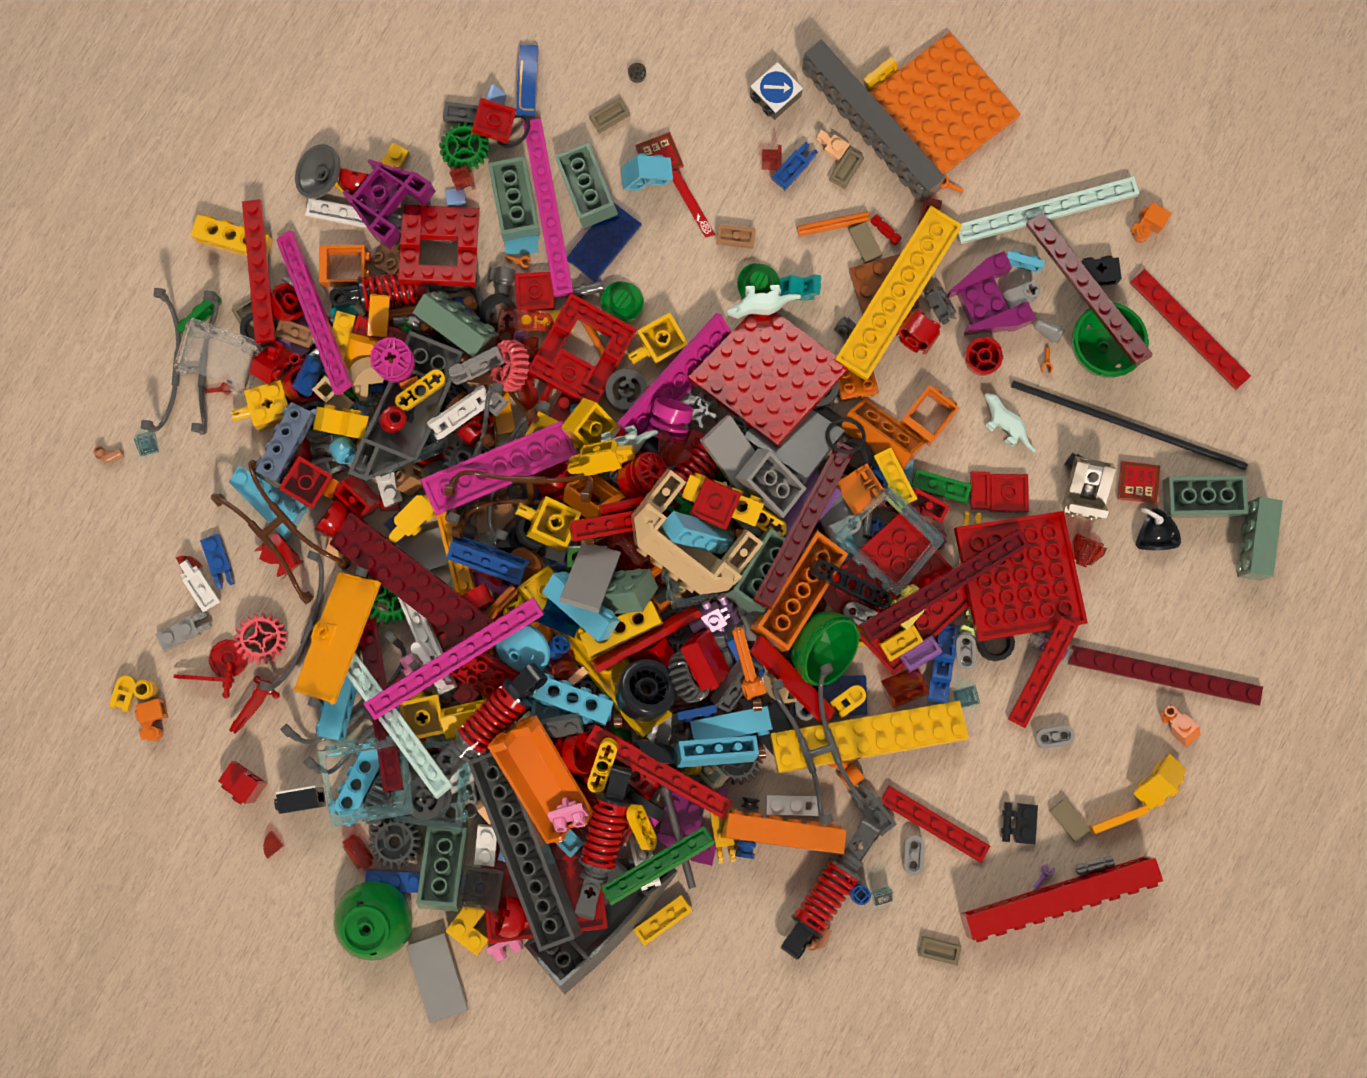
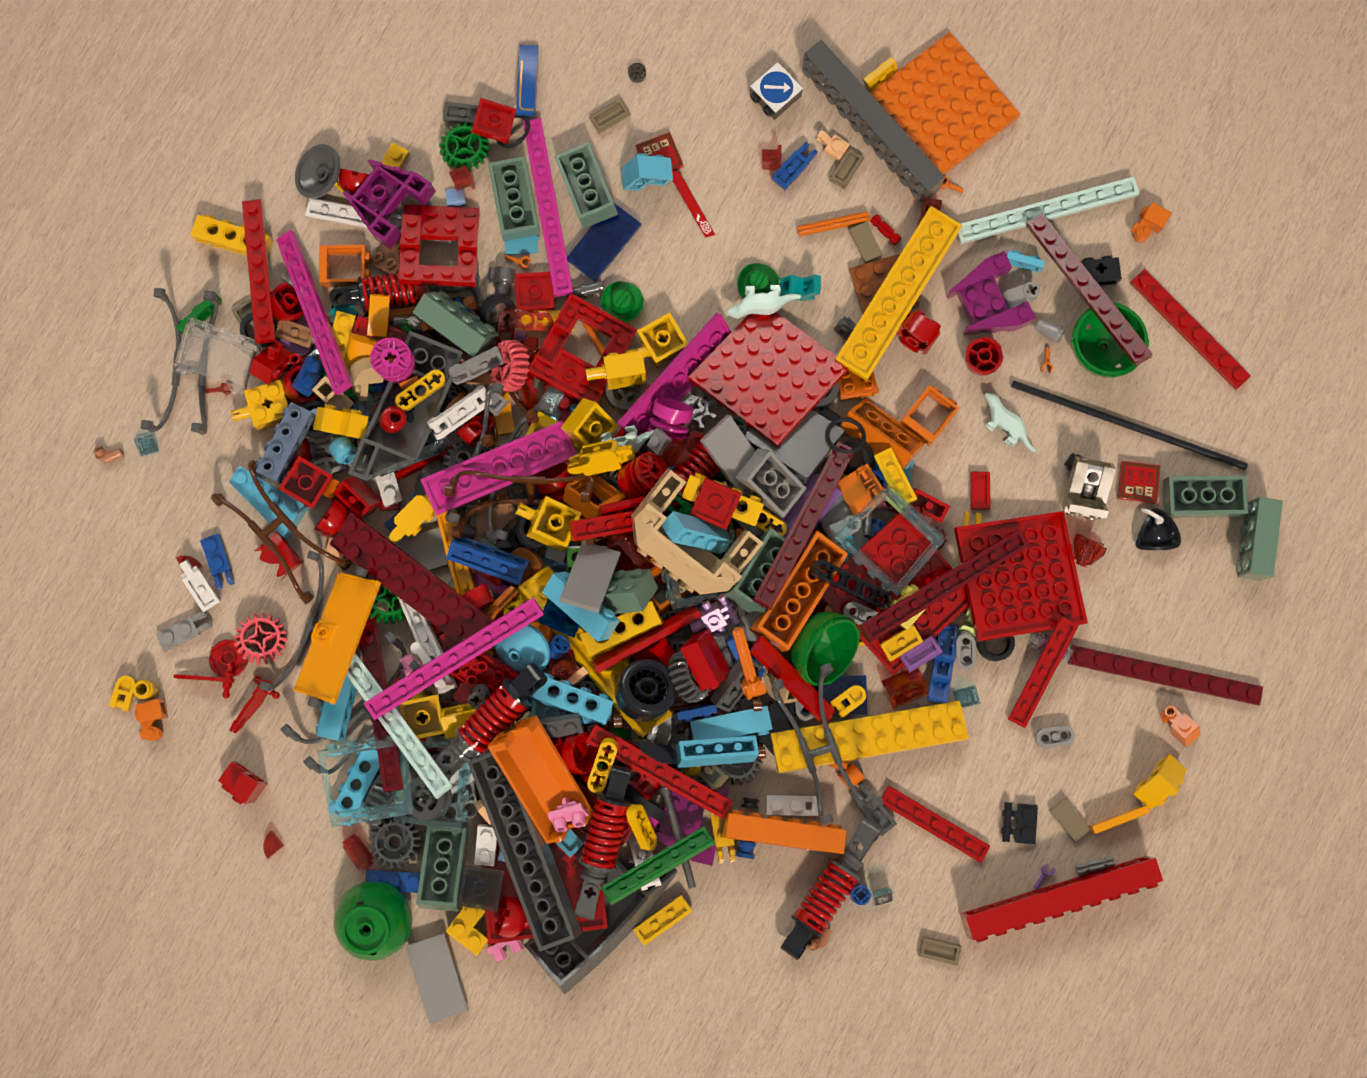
(300, 799): black piece -> none
(408, 479): medium nougat brick -> none
(475, 696): none -> dark grey bush
(496, 95): light blue slope -> none
(555, 398): none -> clear light blue panel
(620, 370): none -> yellow brick
(659, 441): none -> light grey plate
(735, 236): medium nougat plate -> none
(913, 855): light grey plate -> none
(941, 486): green plate -> none
(945, 310): dark grey hinge -> none
(1009, 493): red tile -> none

